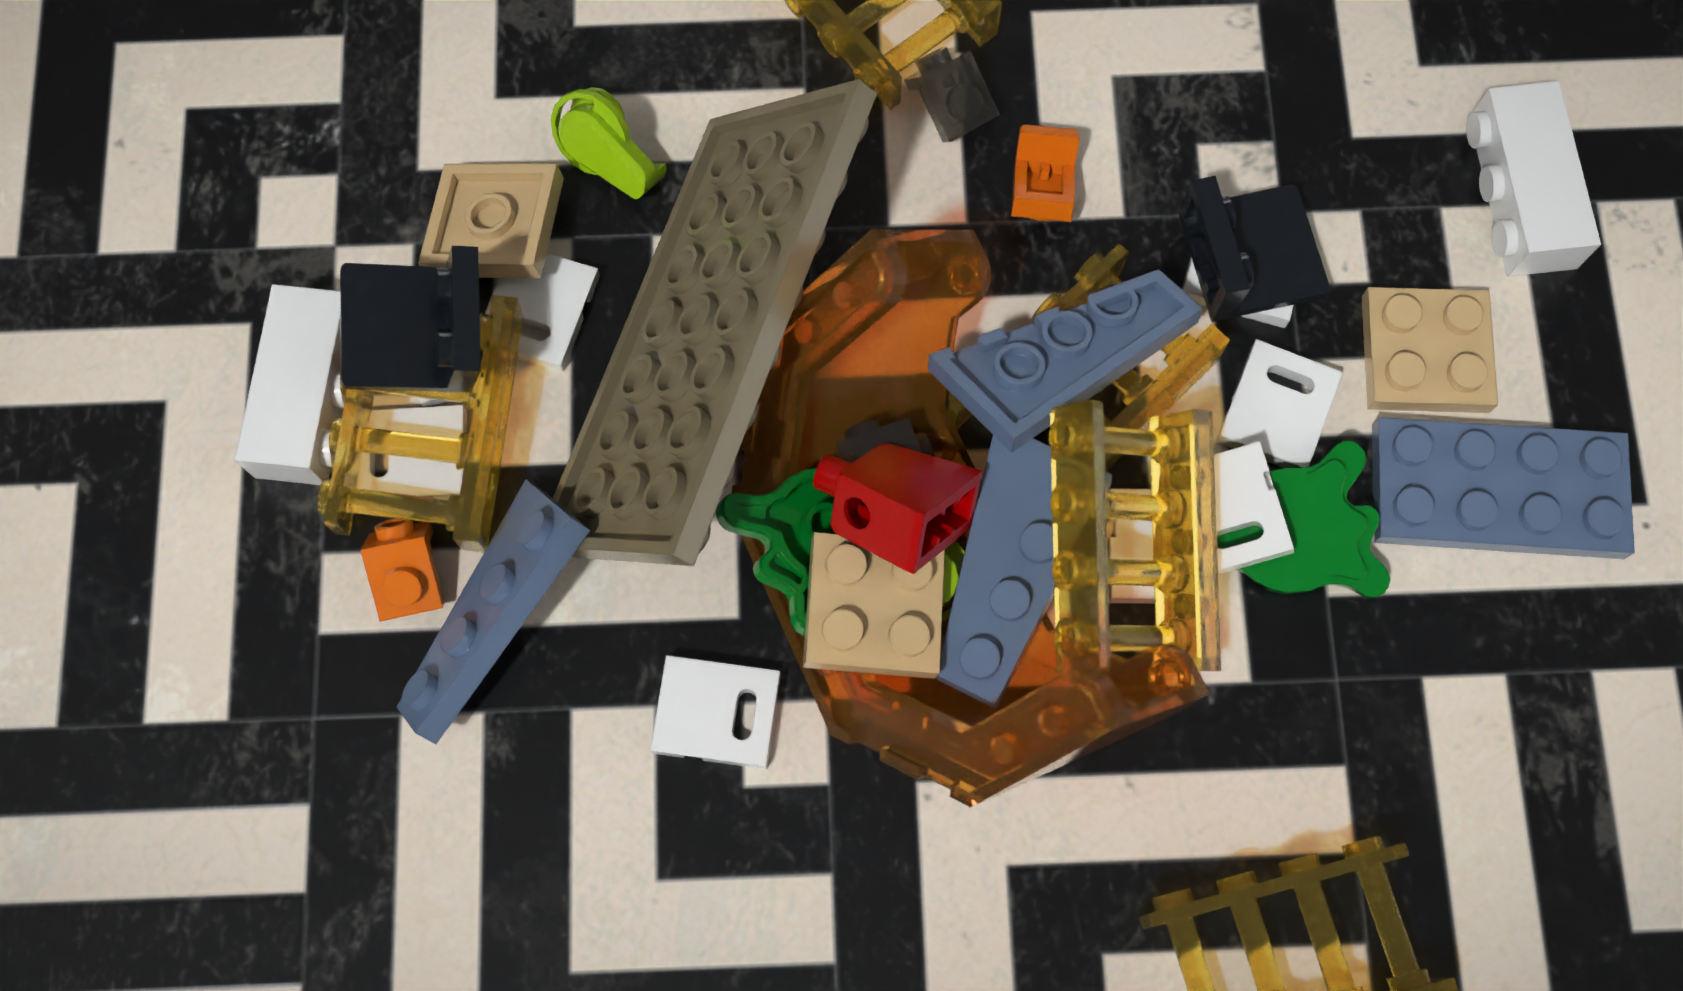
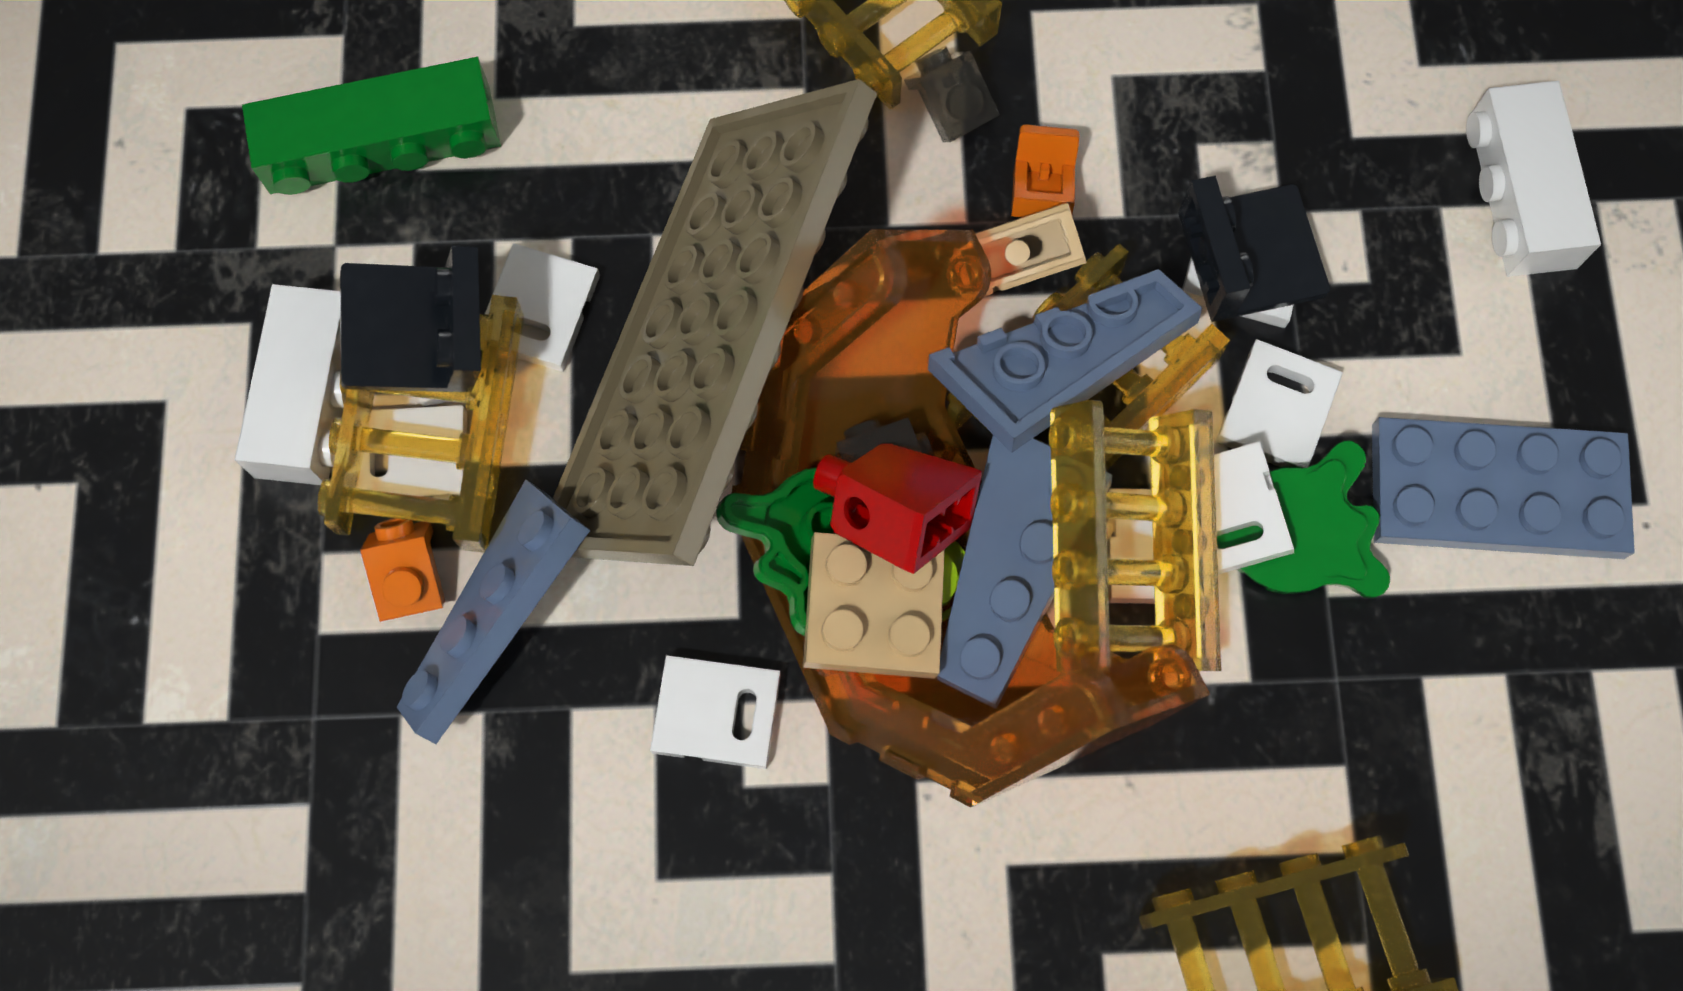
(371, 126): none -> green brick
(499, 210): tan plate -> none
(599, 142): lime piece -> none
(1031, 247): none -> tan brick
(1429, 350): tan plate -> none

